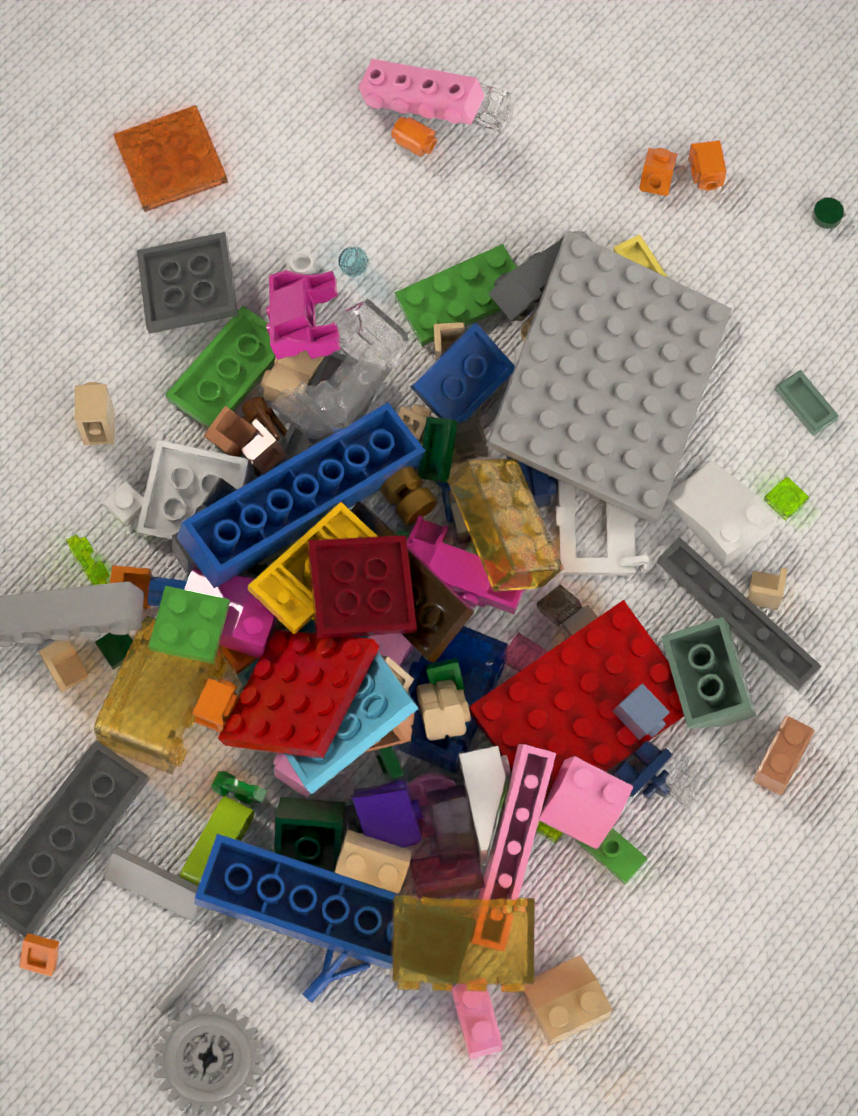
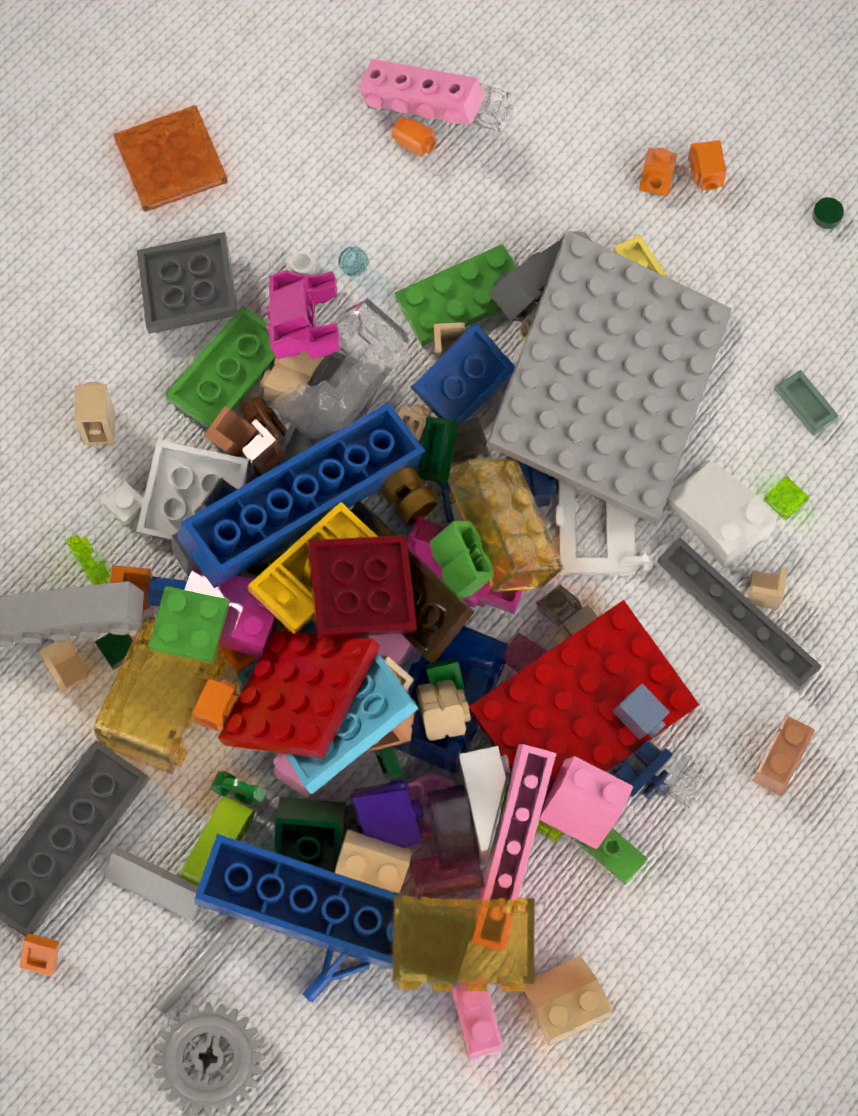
(461, 558): none -> bright green brick
(708, 675): sand green slope -> none

